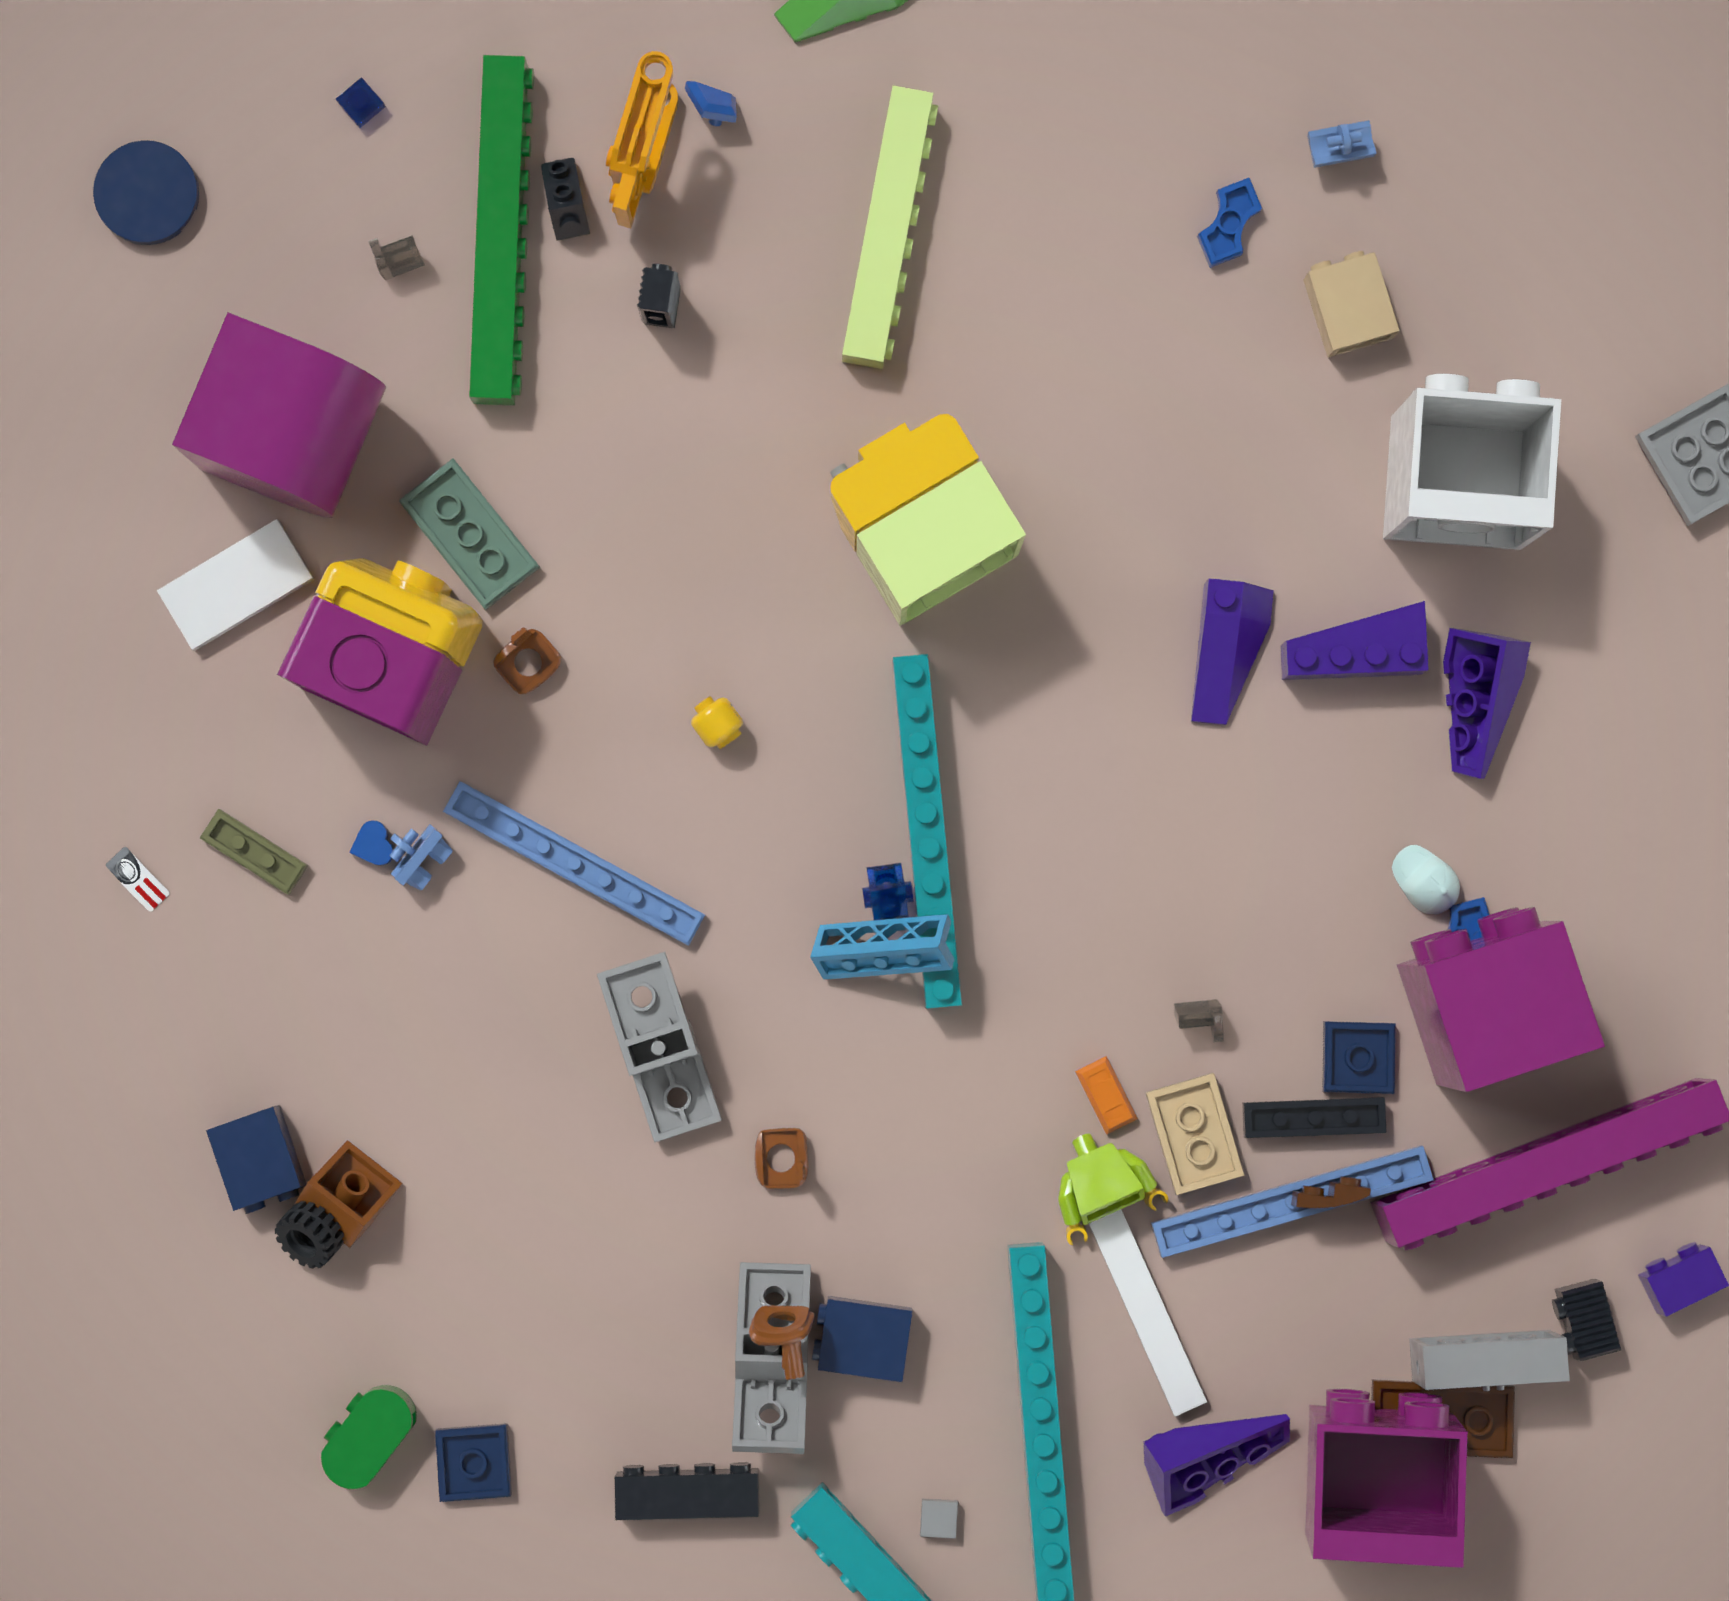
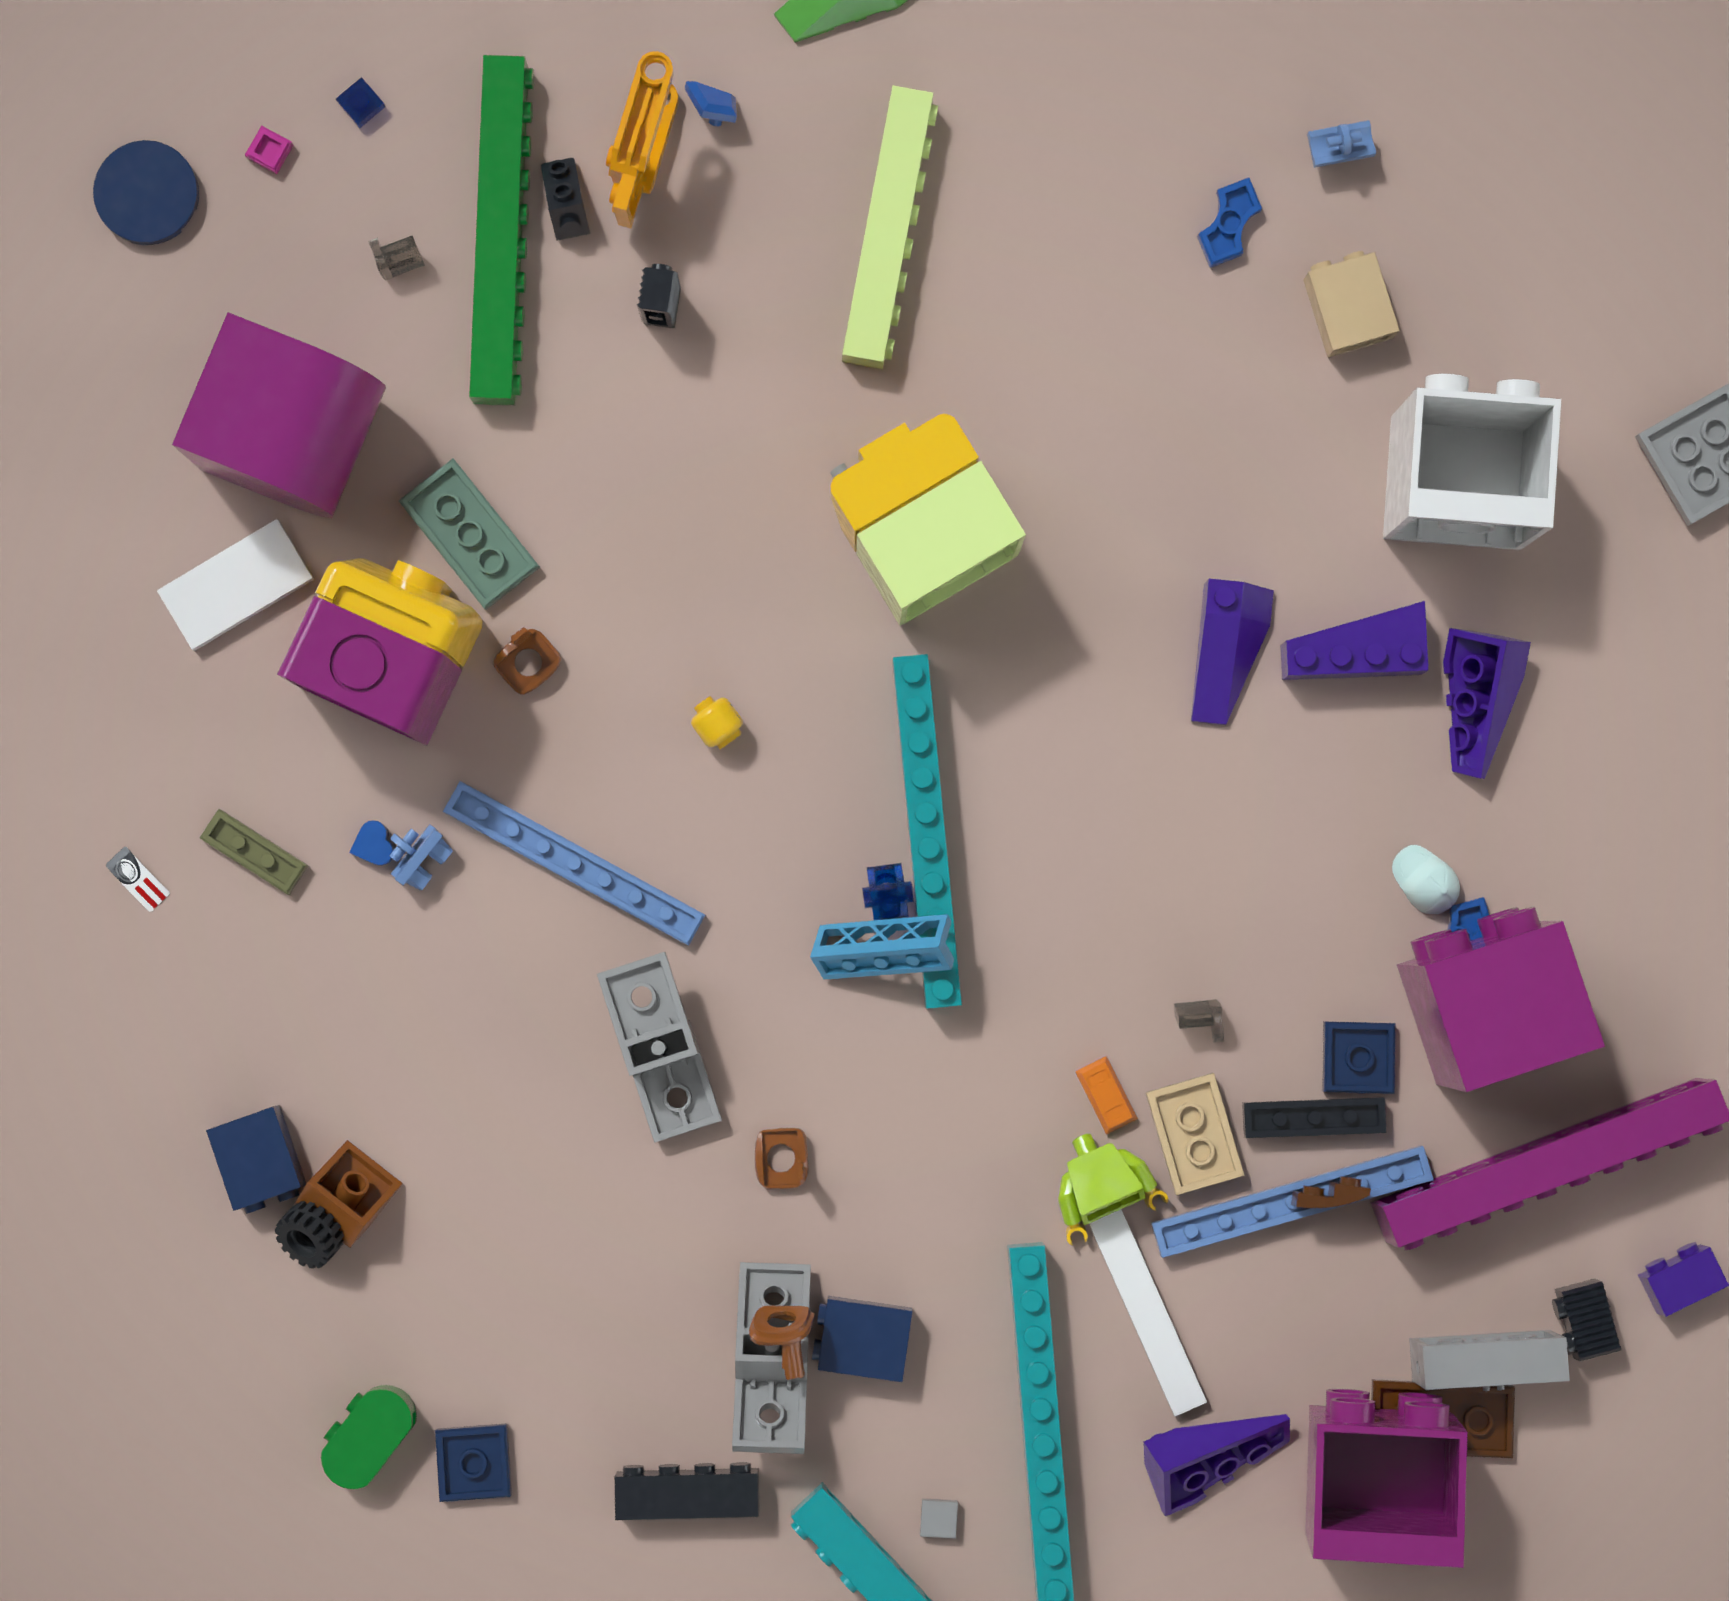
(269, 149): none -> dark pink tile

